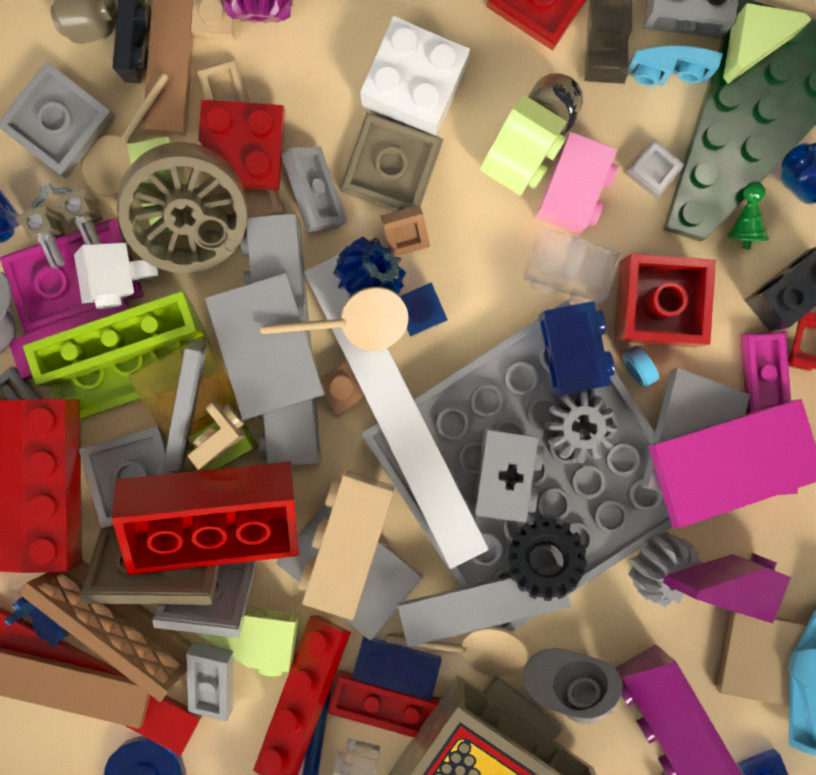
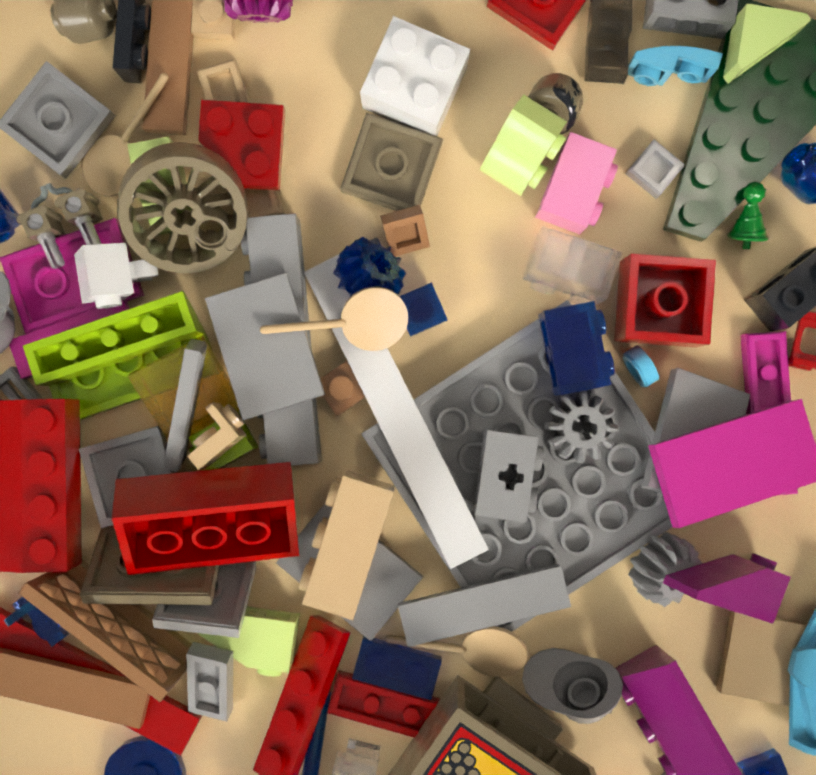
(313, 188): light grey plate -> none
(546, 585): black tyre -> none

